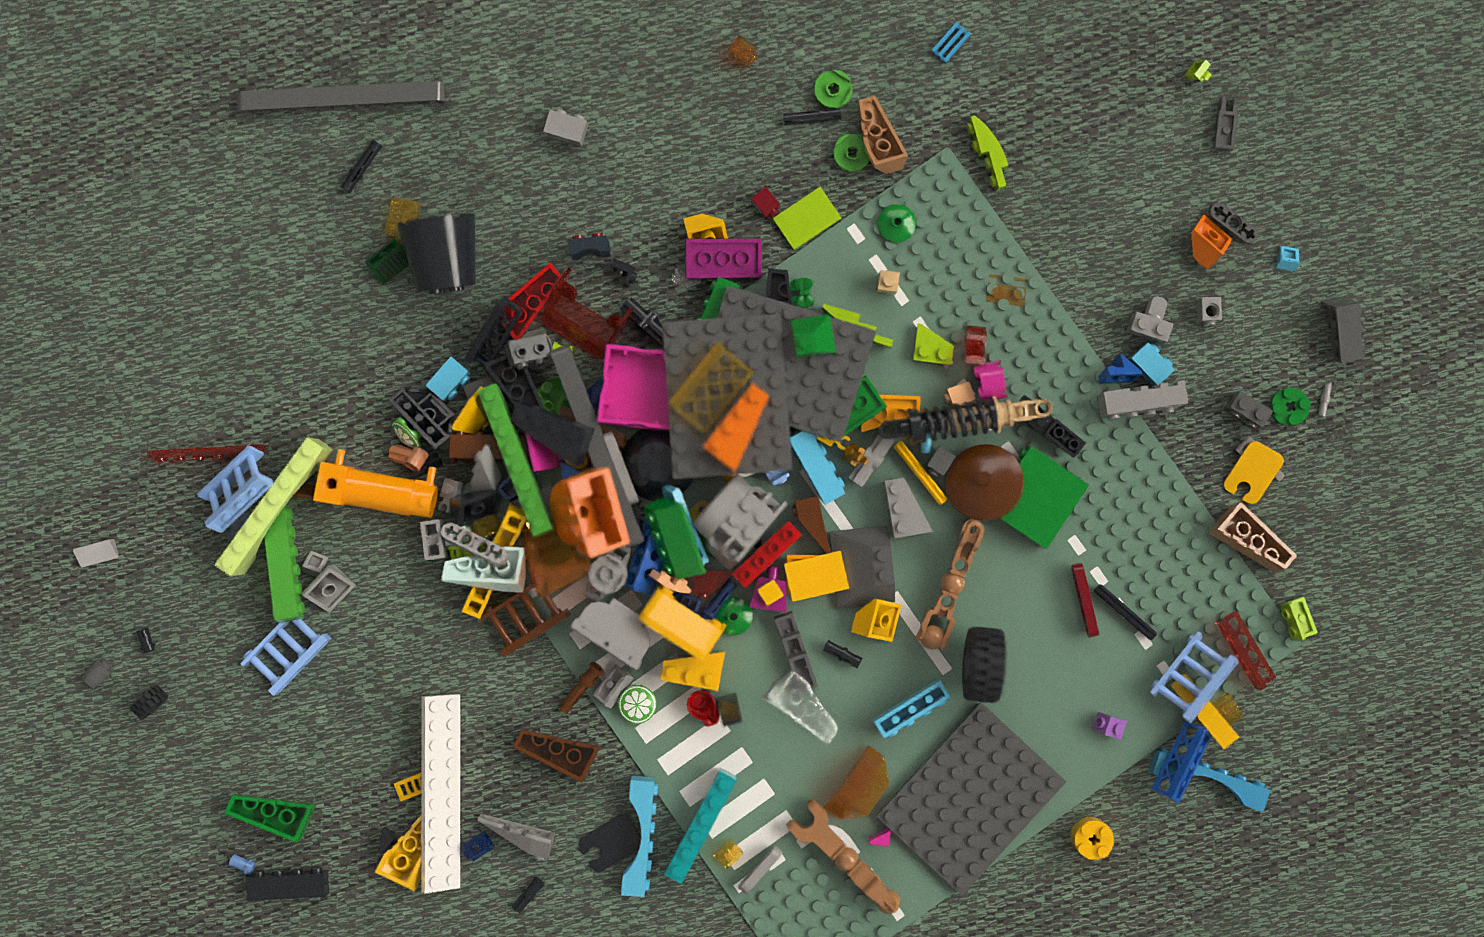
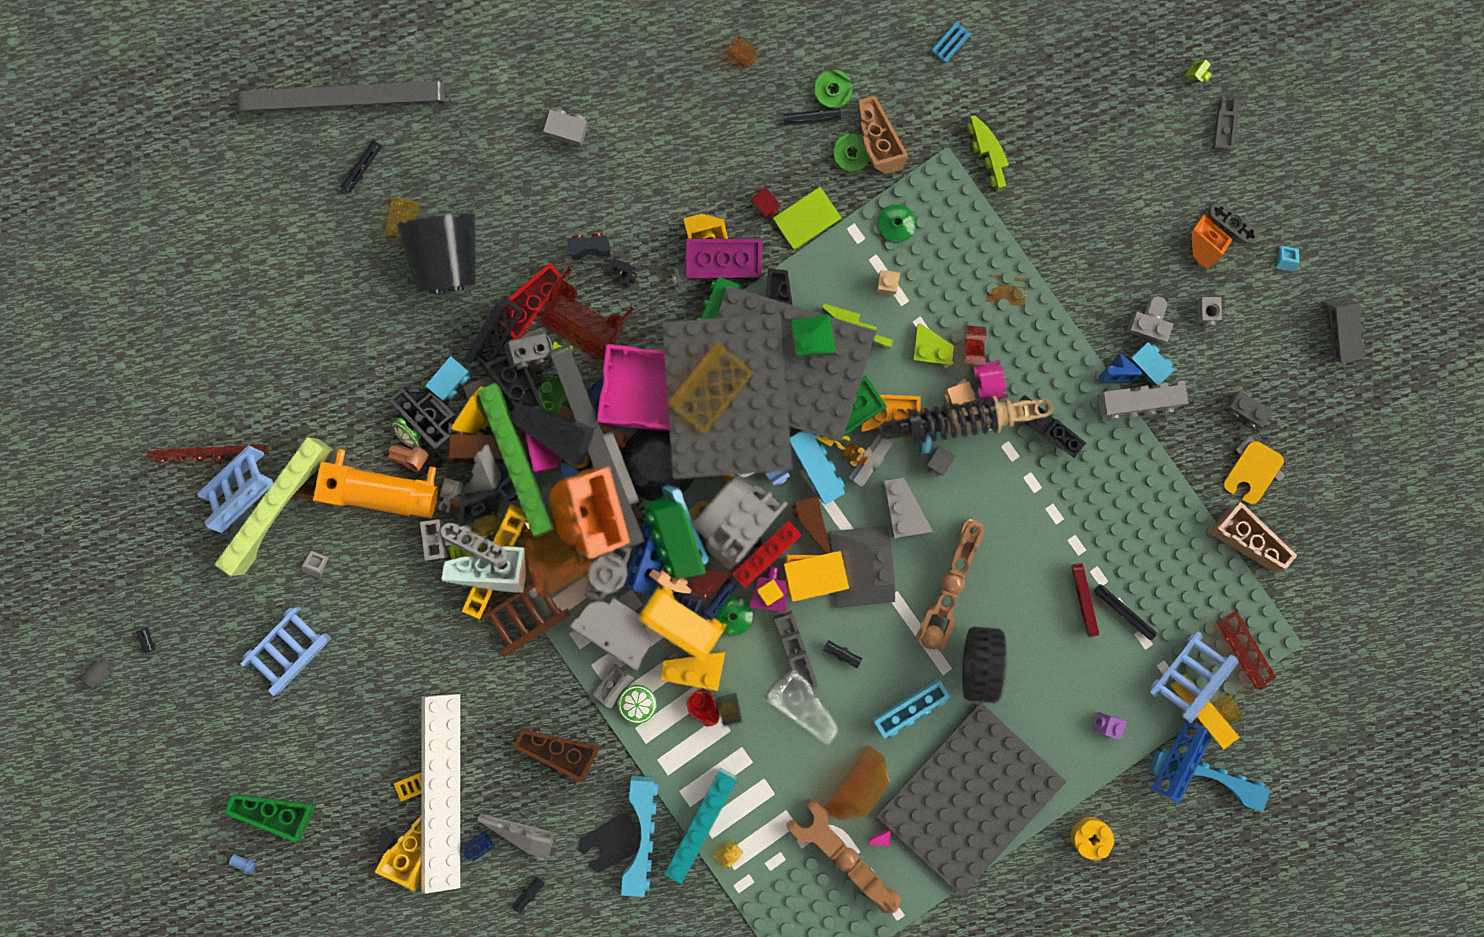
(96, 553): light grey slope -> none
(149, 702): black tyre -> none
(283, 568): bright green brick -> none
(287, 884): black brick -> none
(329, 588): light grey slope -> none
(388, 261): dark green panel -> none
(586, 681): reddish brown pin -> none
(645, 321): black piece -> none
(734, 433): orange wedge -> none
(760, 869): light grey beam -> none
(804, 298): green piece -> none
(877, 620): yellow slope -> none
(920, 472): yellow axle -> none
(985, 482): reddish brown dish -> none
(1046, 499): green panel -> none
(1298, 619): lime bracket -> none
(1300, 403): green plate -> none
(1324, 399): light grey piece -> none

